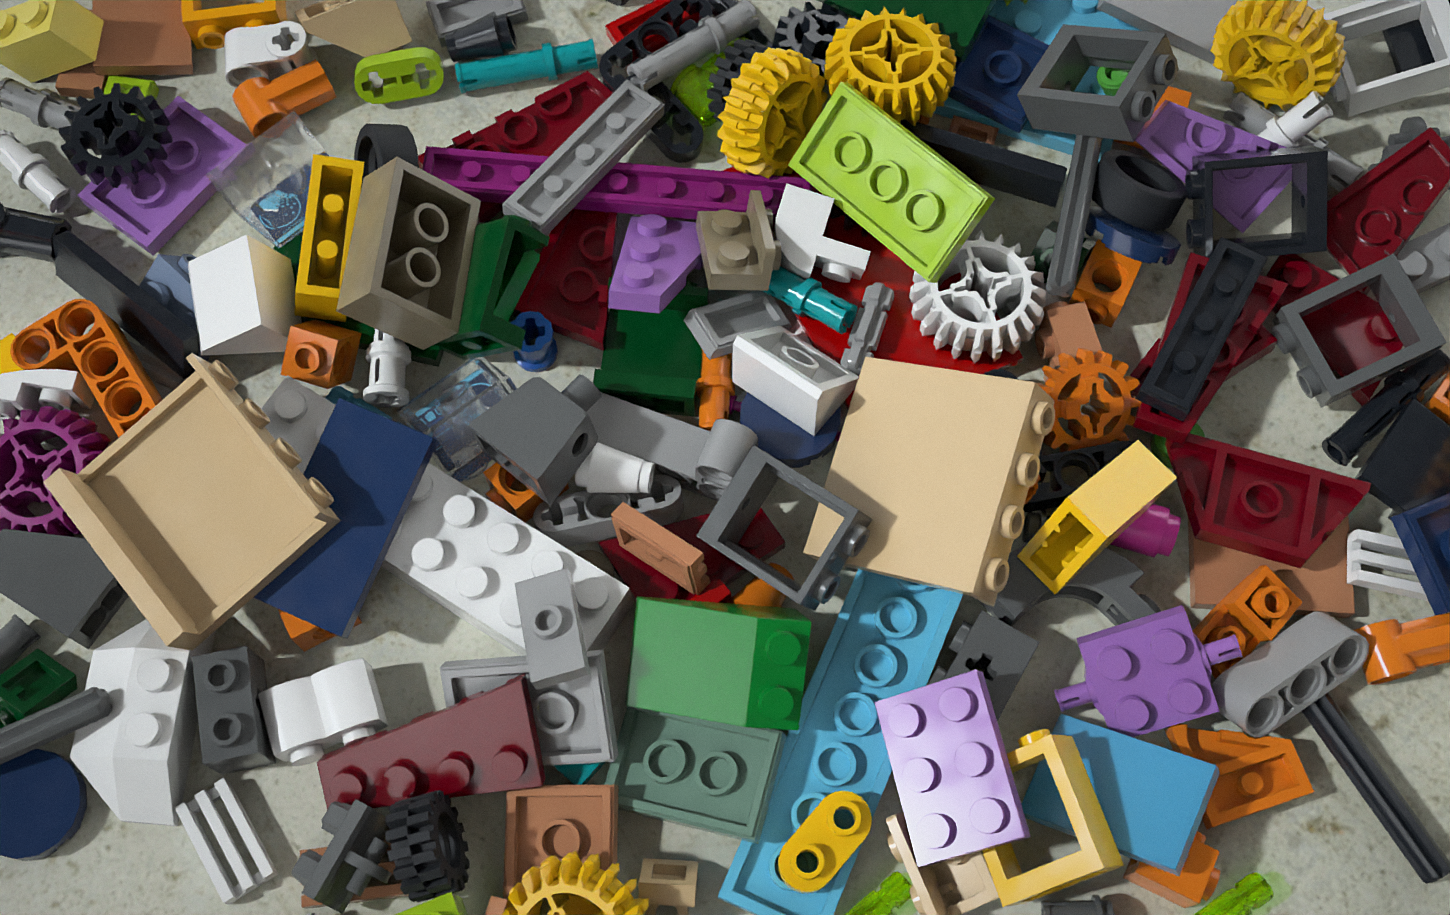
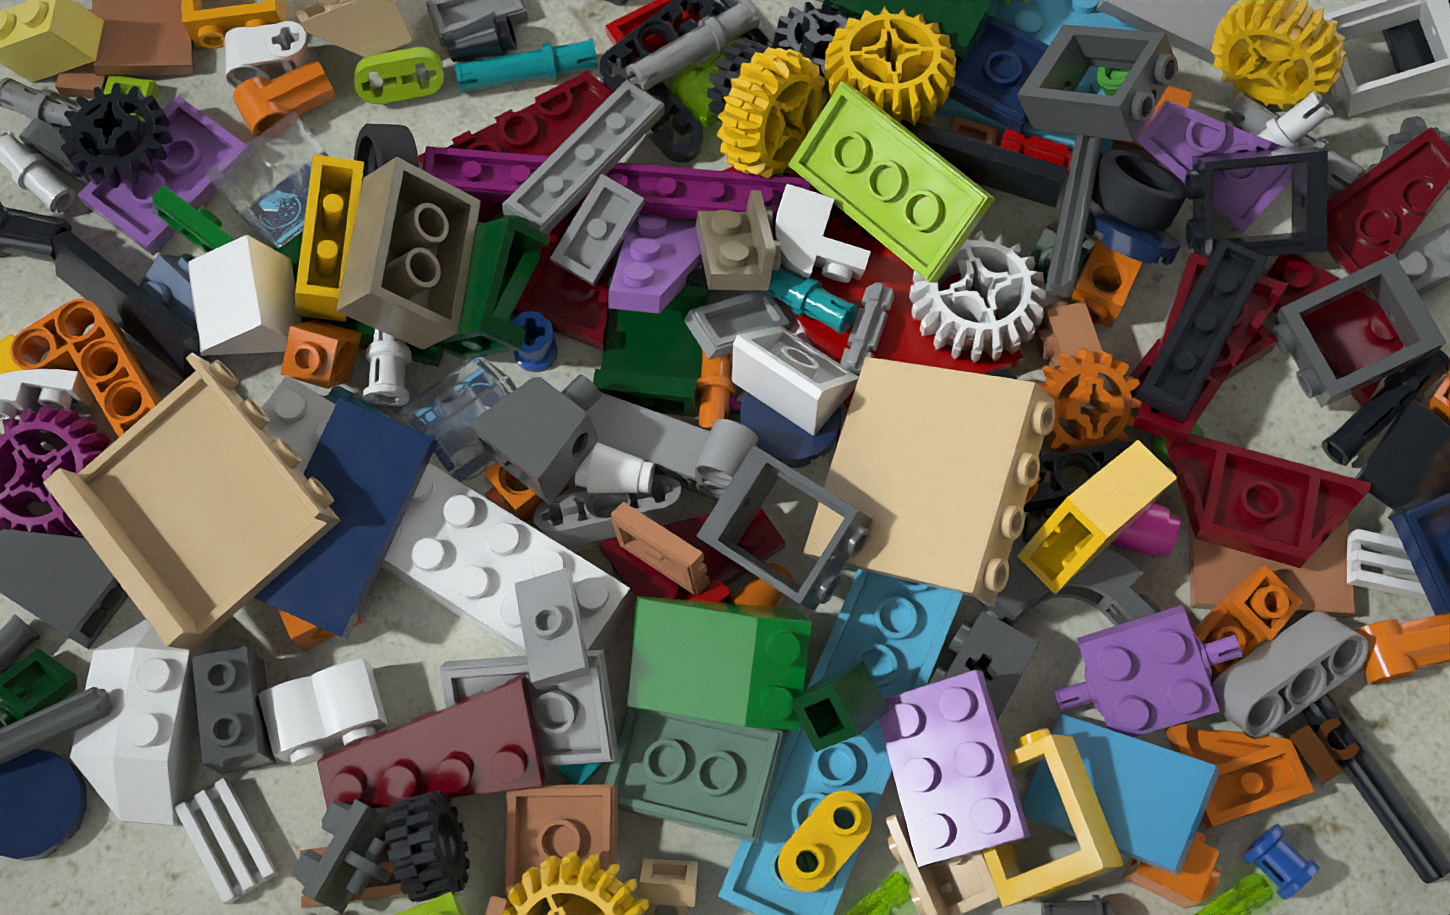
(46, 141): none -> dark grey beam
(194, 224): none -> green plate
(597, 230): none -> light grey plate
(839, 706): none -> dark green brick
(1037, 147): none -> red axle
(1280, 862): none -> blue bush
(1318, 751): none -> reddish brown tile

